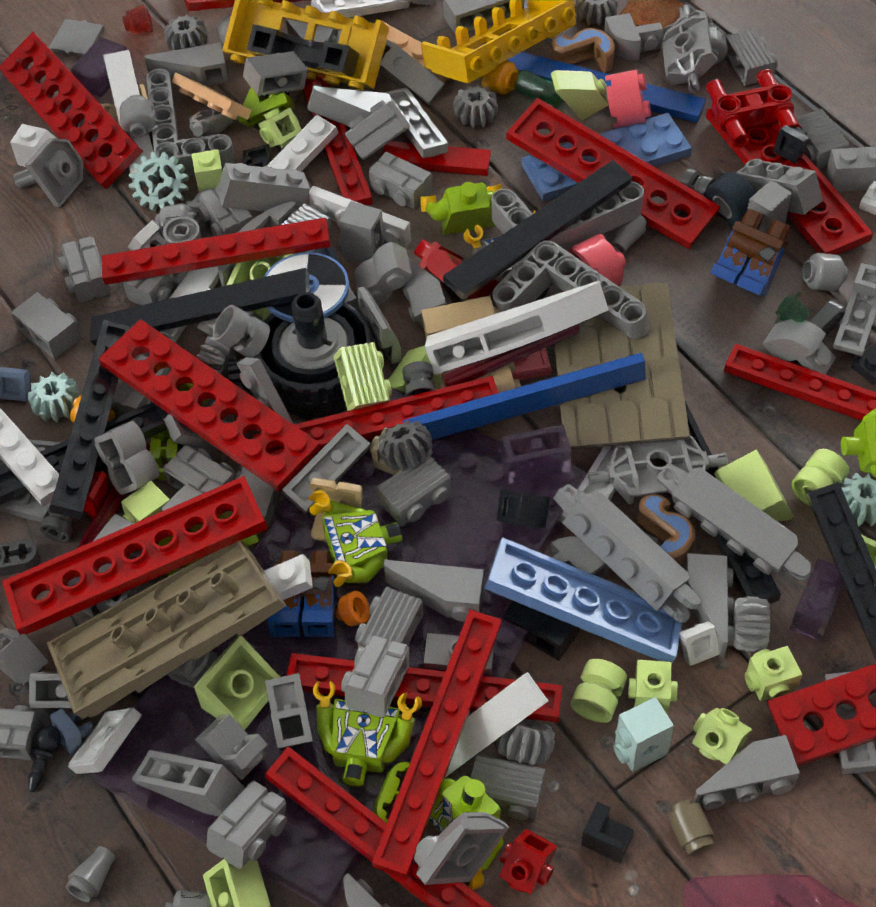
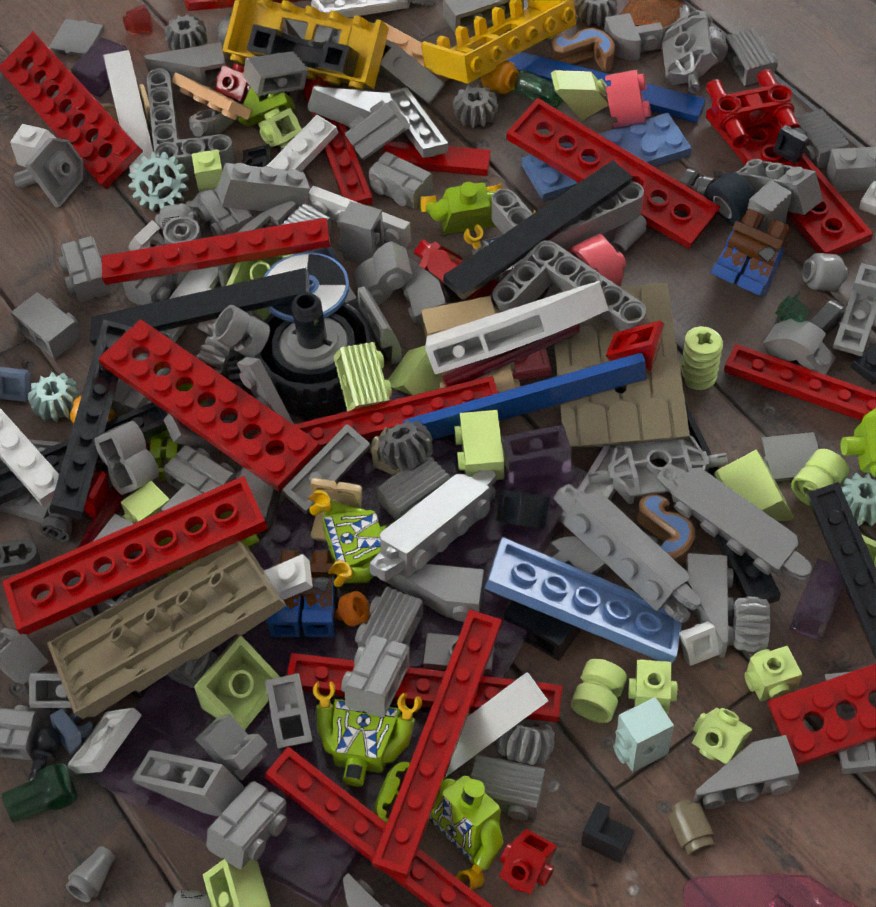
(49, 790): none -> clear green piece
(137, 116): light grey head -> none
(231, 82): none -> brick
(418, 378): dark grey wheel -> none
(433, 524): none -> hinge
(459, 849): light grey slope -> none
(480, 443): none -> yellowish green brick
(640, 339): none -> red slope
(701, 357): none -> yellowish green piece
(788, 454): none -> light grey piece

